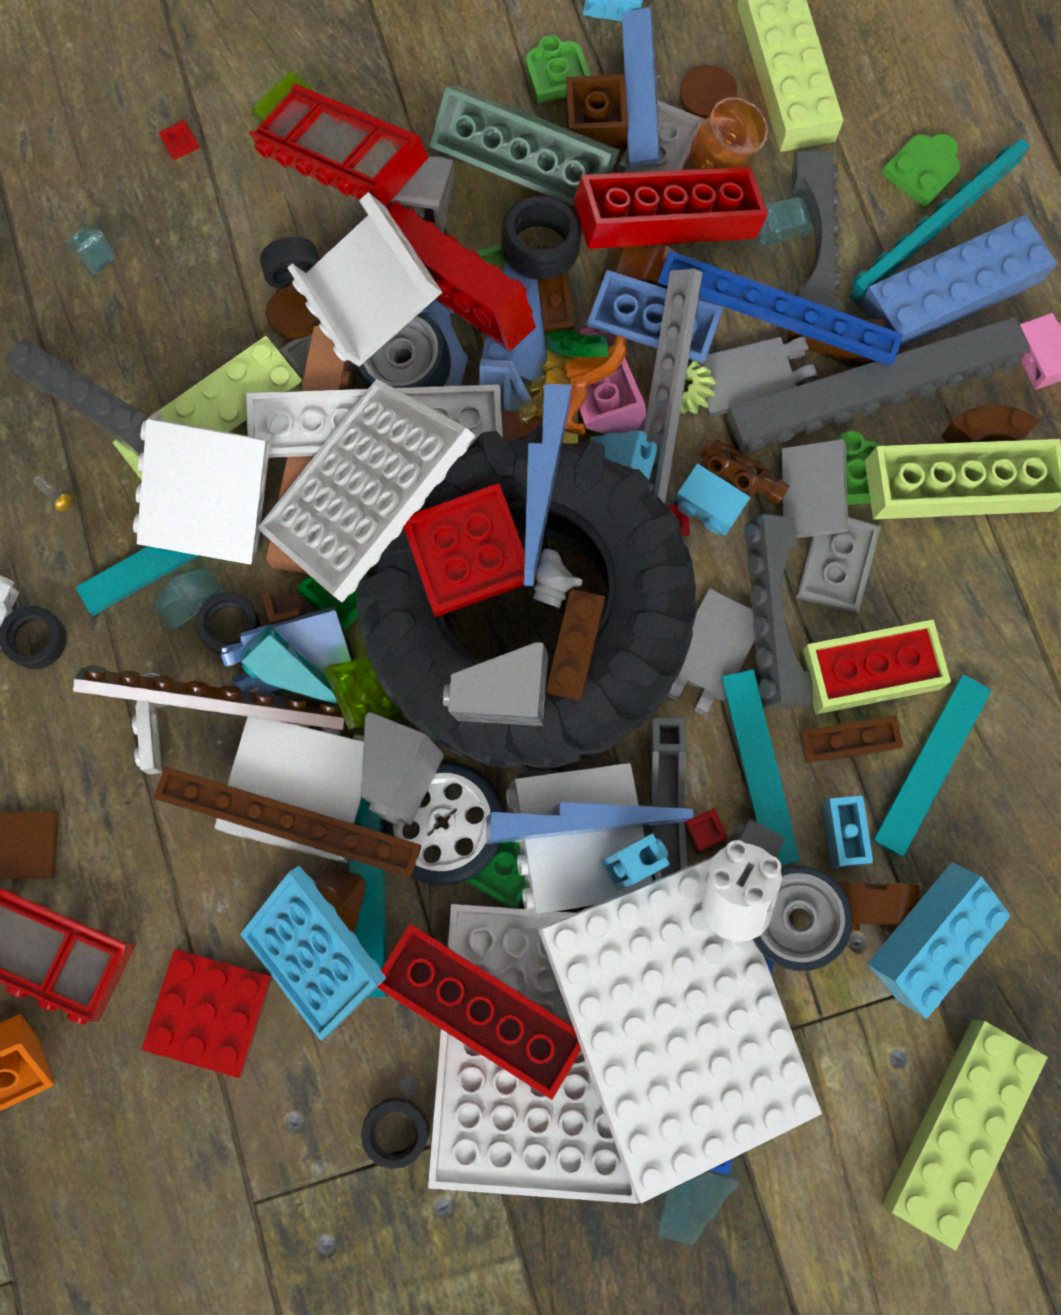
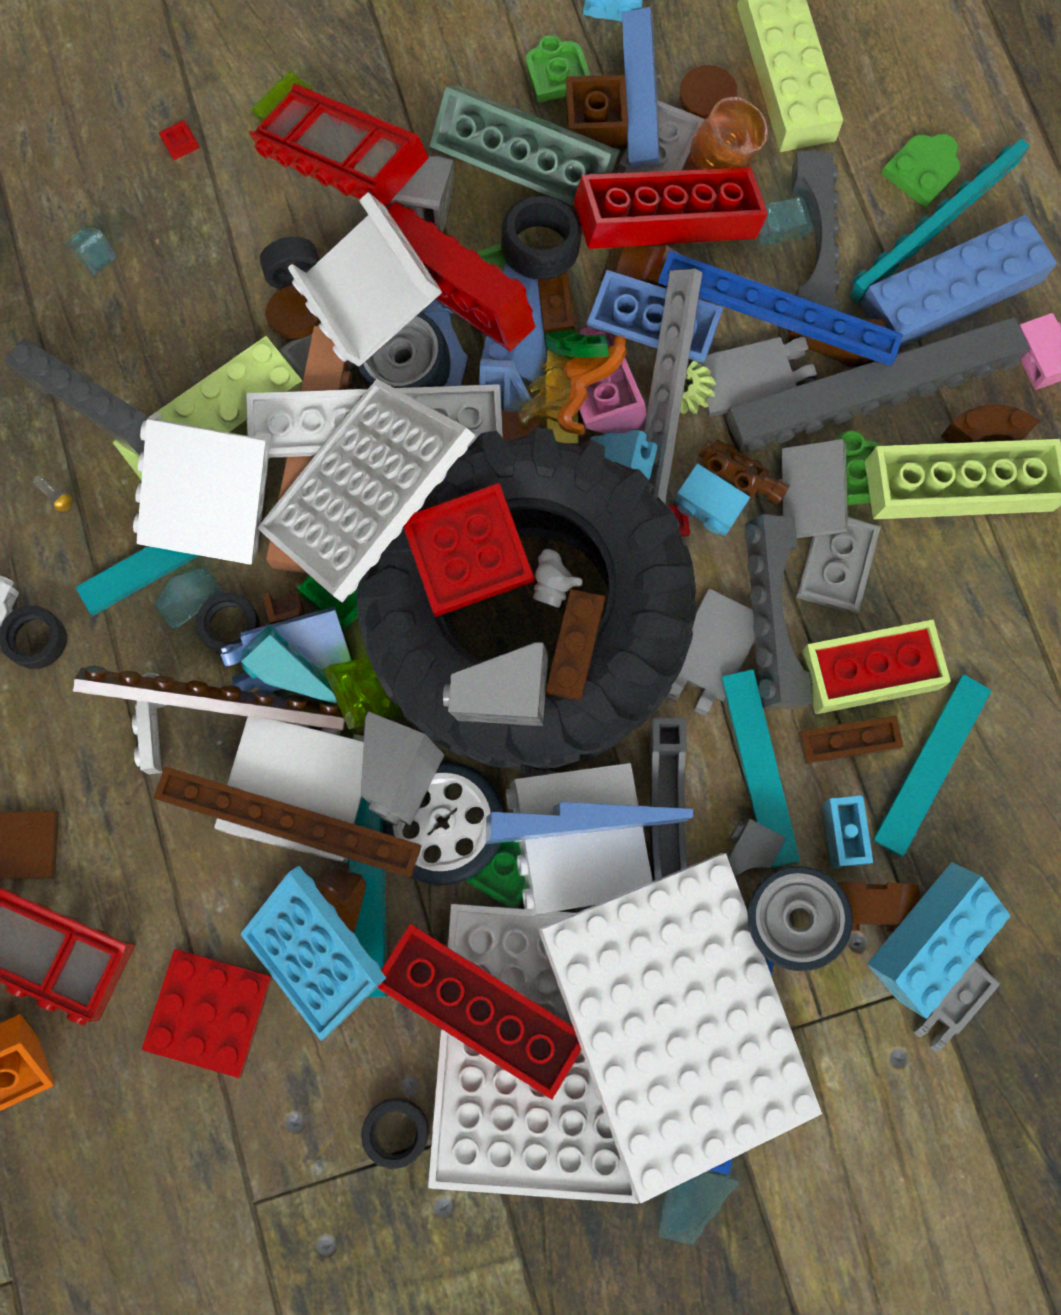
(542, 470): medium blue slope -> none
(636, 861): medium azure brick -> none
(705, 830): red tile -> none
(741, 891): white cylinder -> none
(959, 1005): none -> light grey hinge
(964, 1133): yellowish green brick -> none

